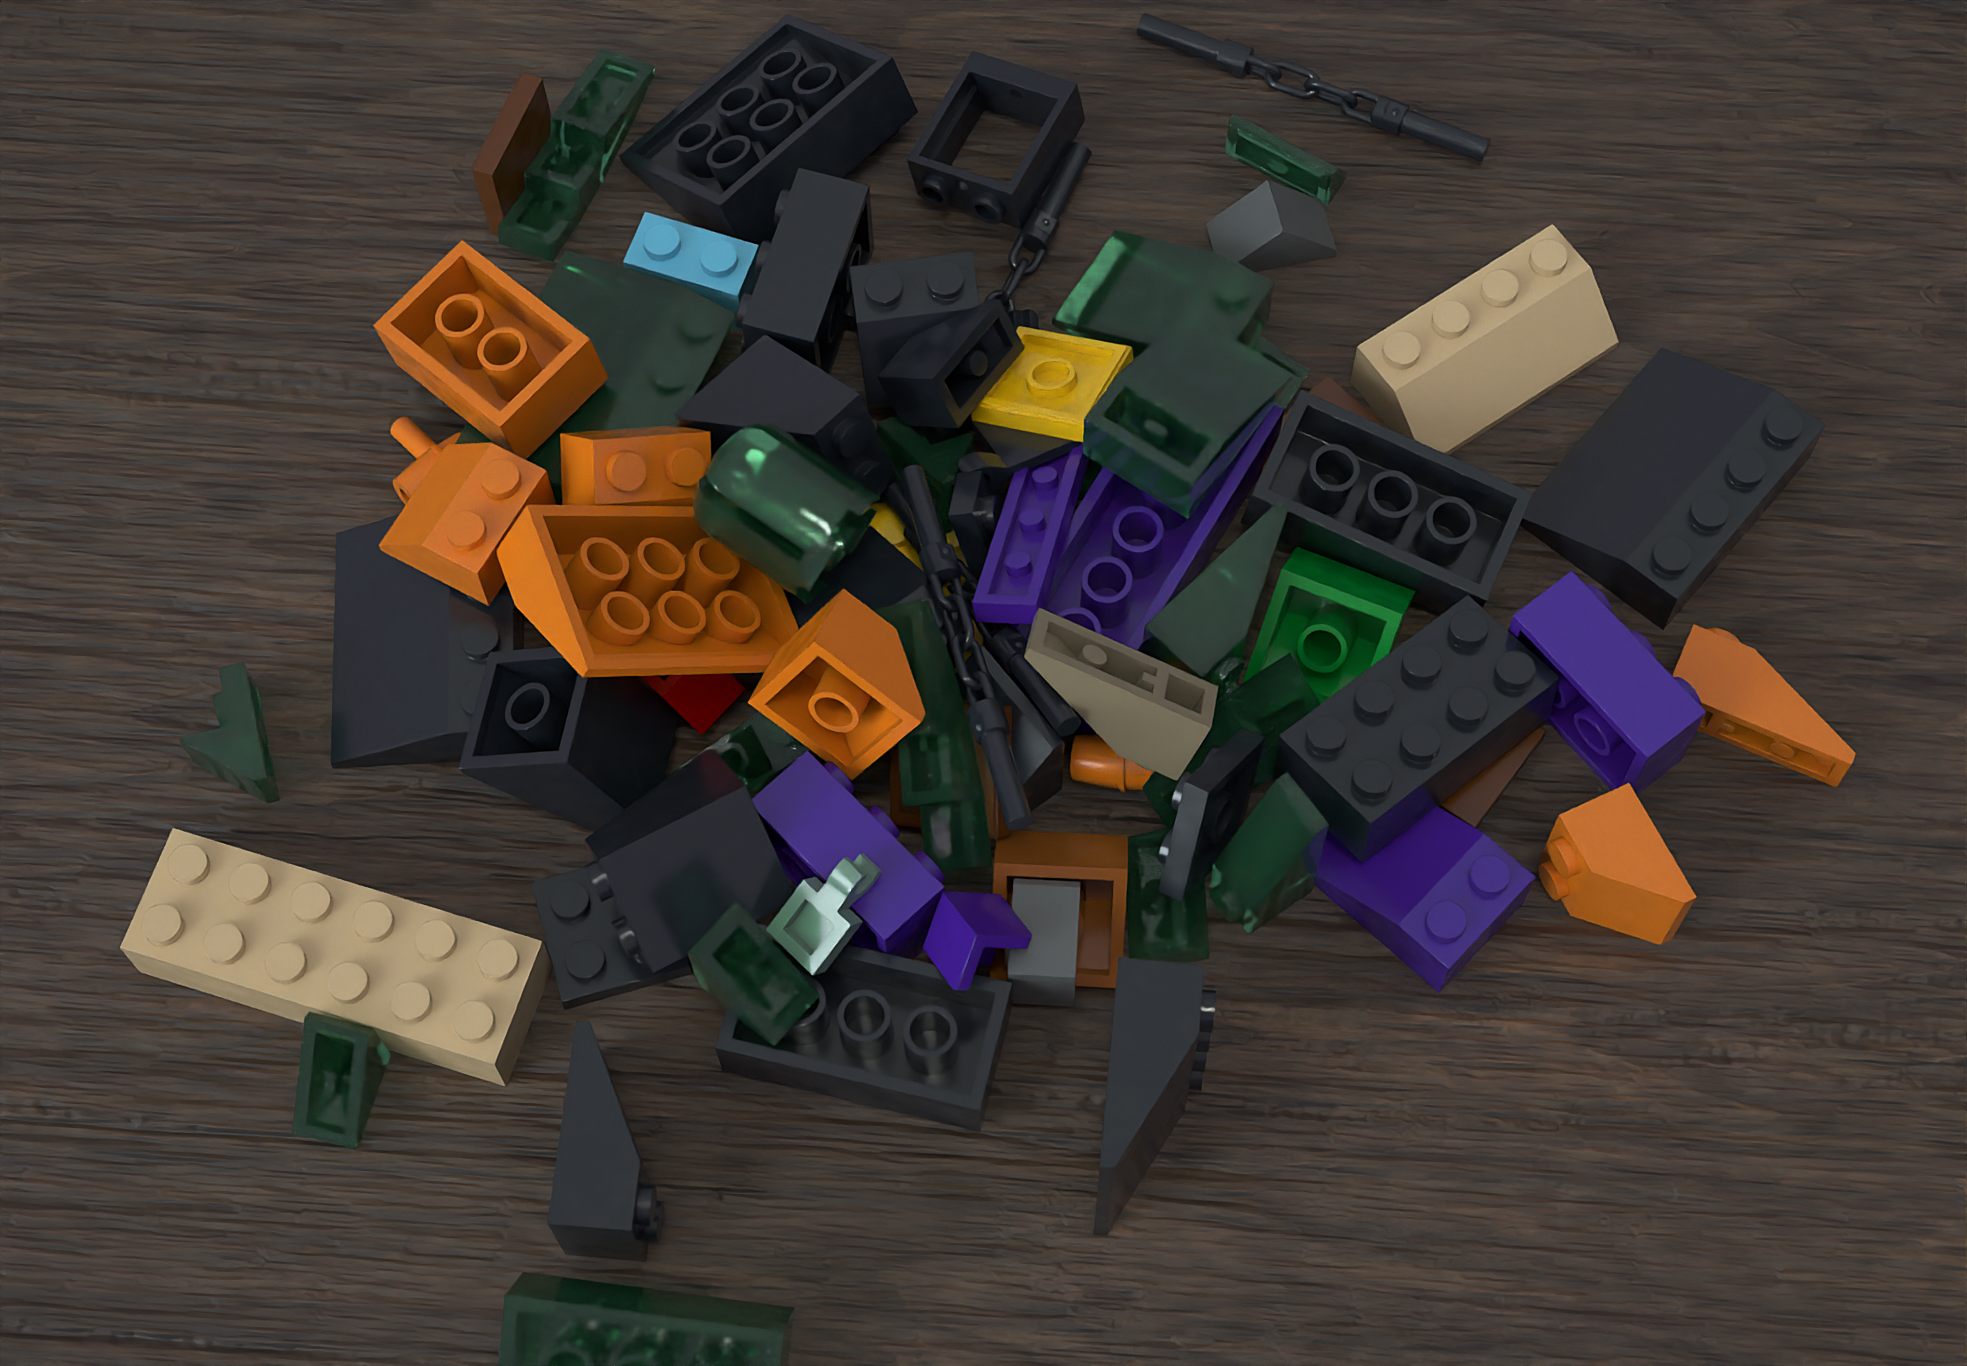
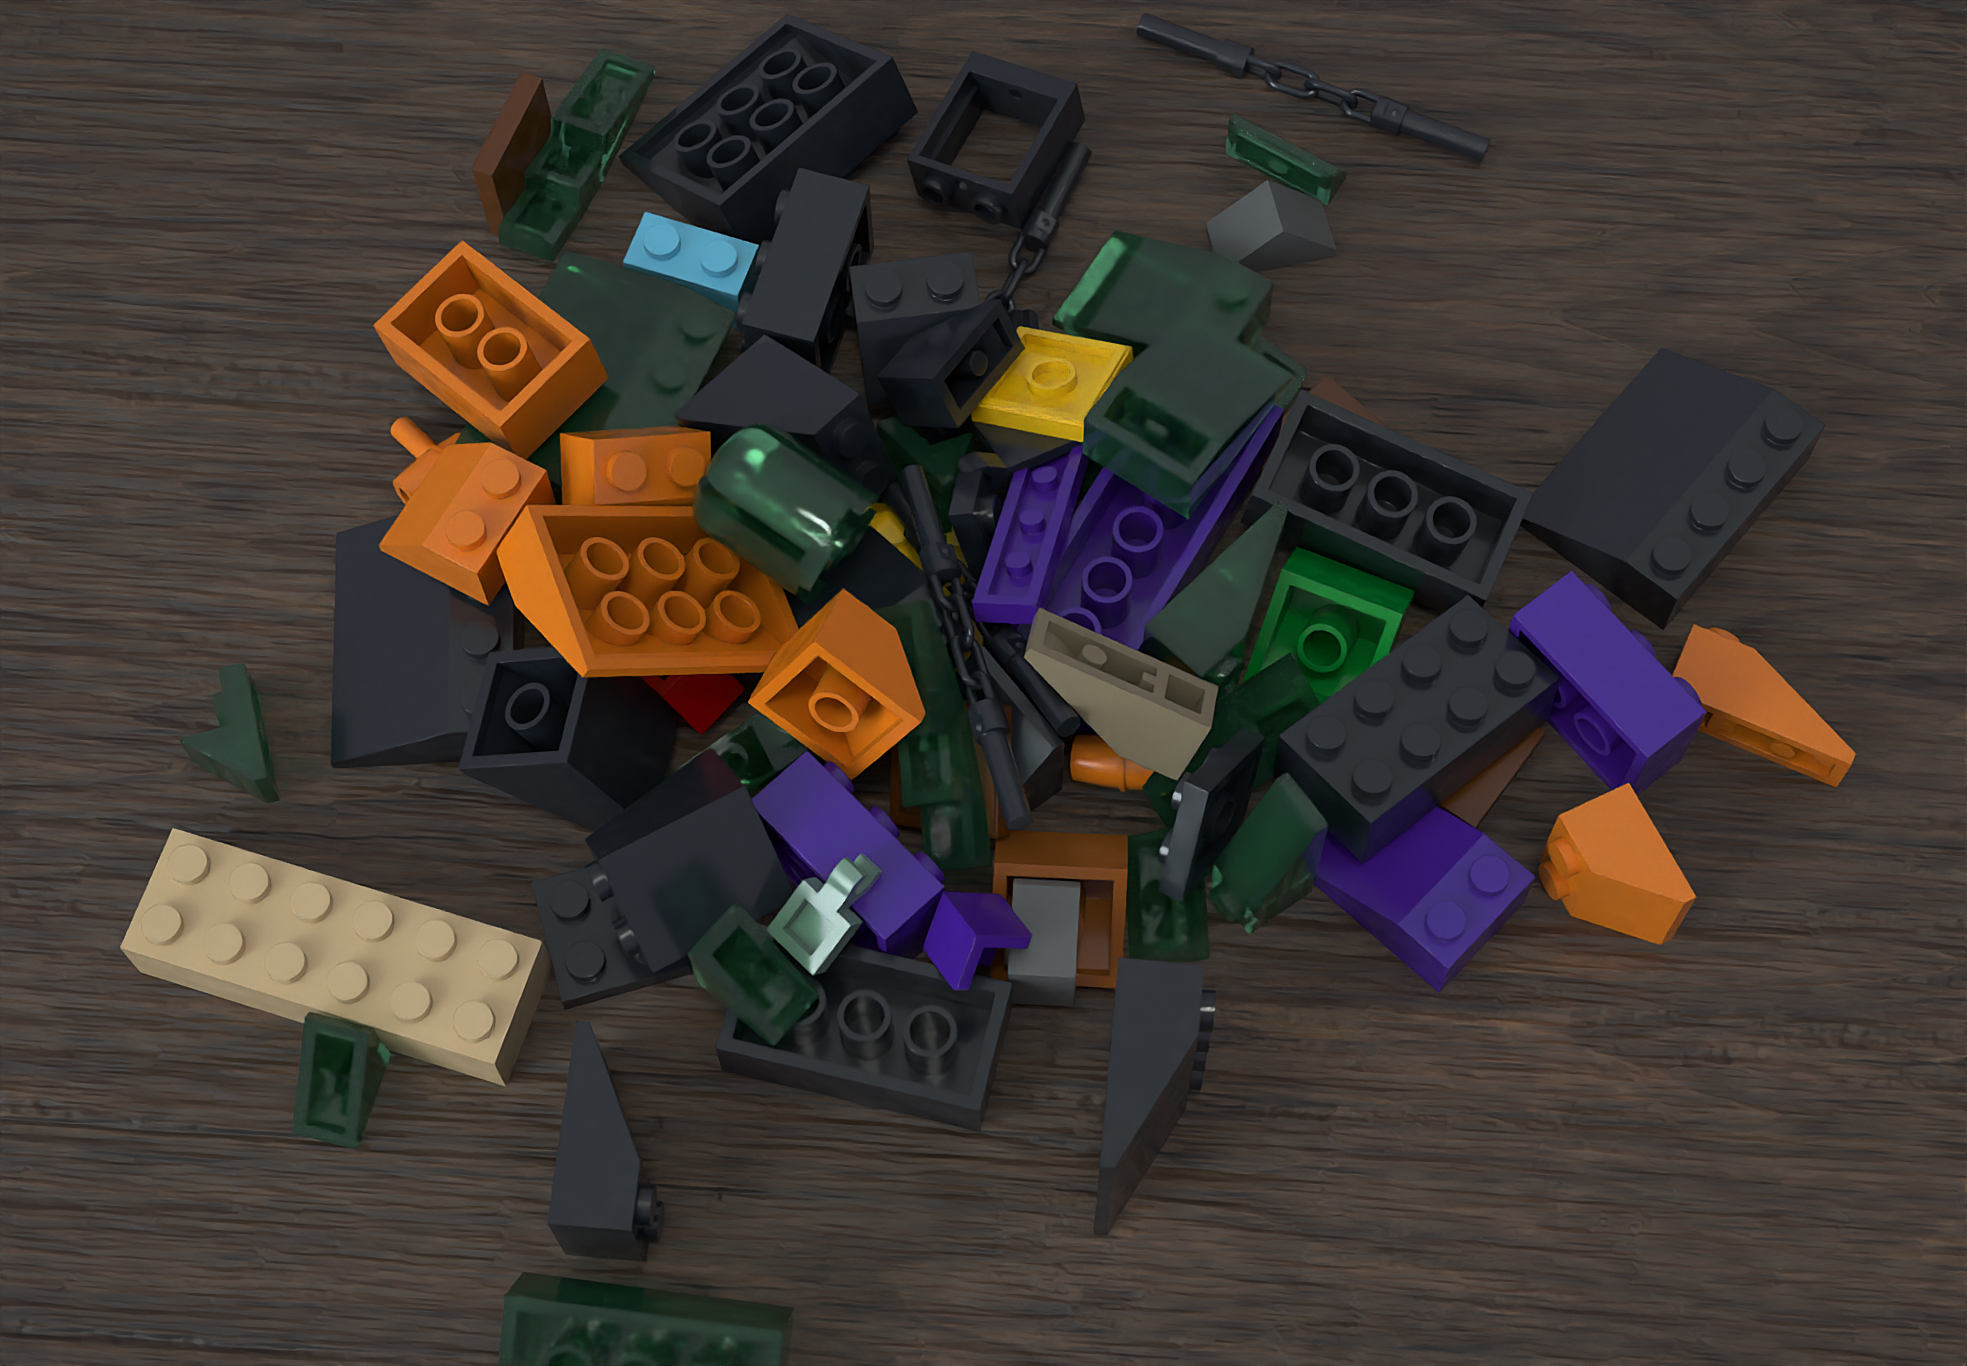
(1487, 345): tan slope -> none

